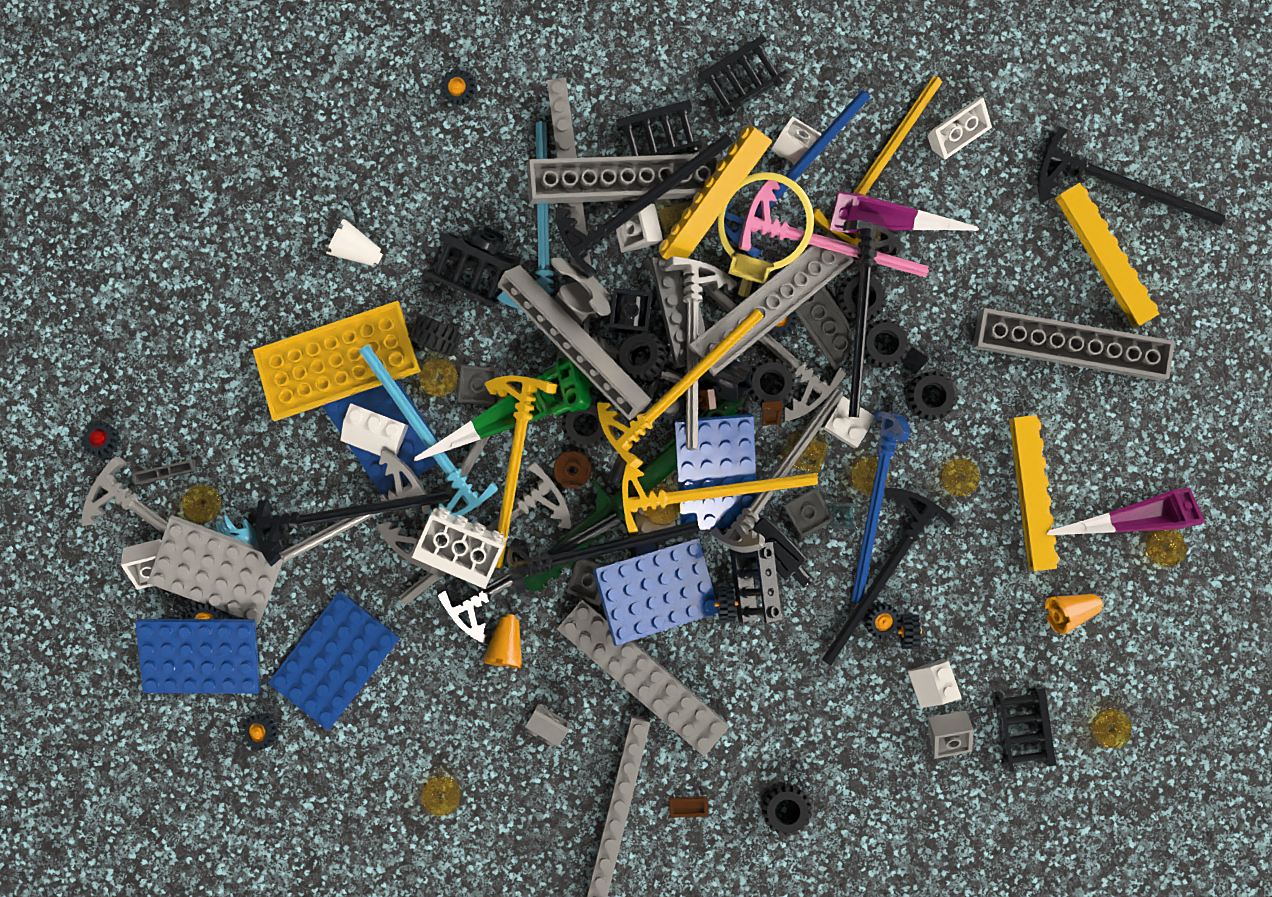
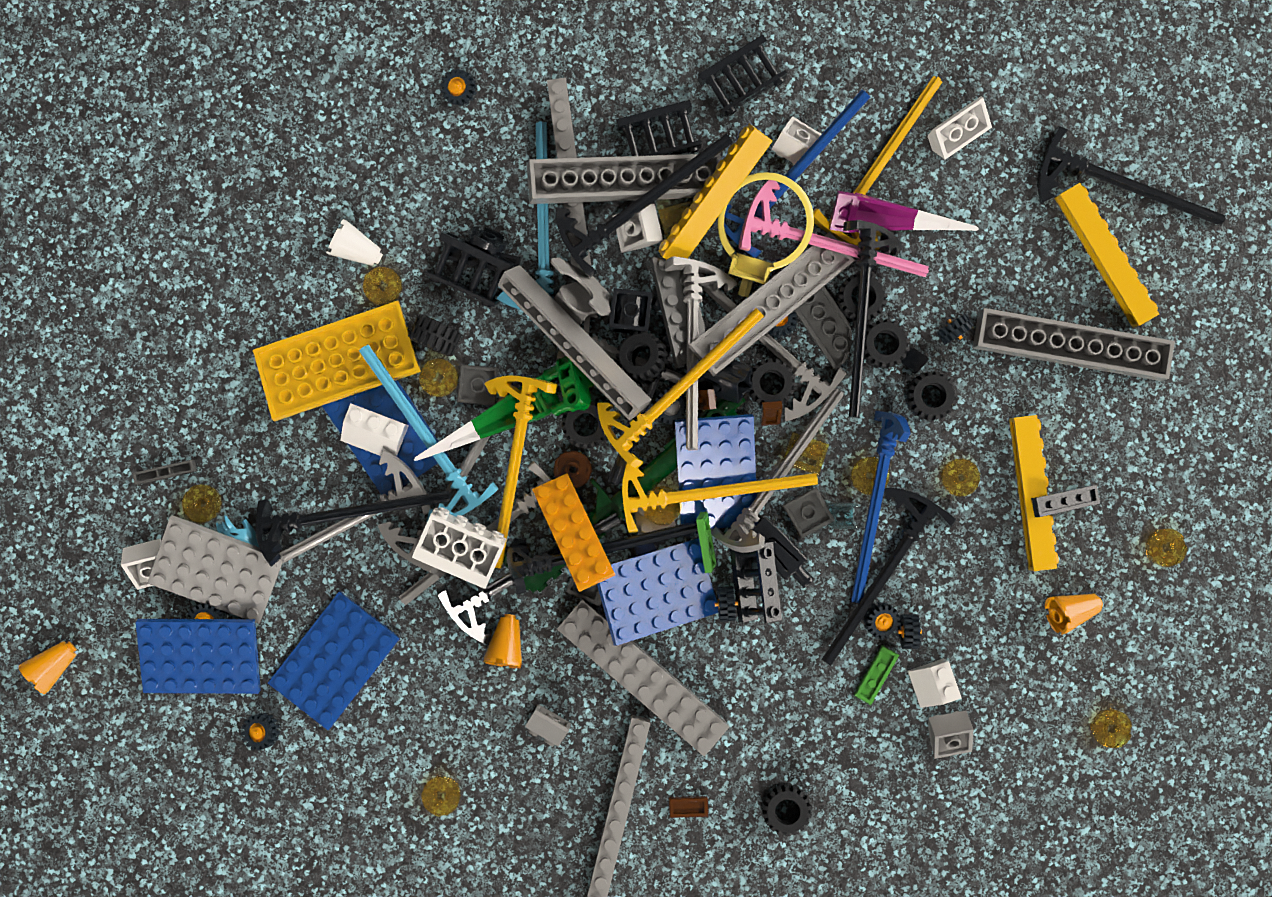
(48, 666): none -> light orange cone
(100, 439): black wheel -> none
(121, 495): light grey piece -> none
(372, 281): none -> clear yellow plate
(573, 532): none -> light orange plate
(706, 542): none -> bright green tile
(847, 428): white slope -> none
(876, 674): none -> bright green tile
(955, 329): none -> black wheel
(1043, 735): black fence -> none
(1065, 501): none -> plate
(1163, 512): magenta plate -> none

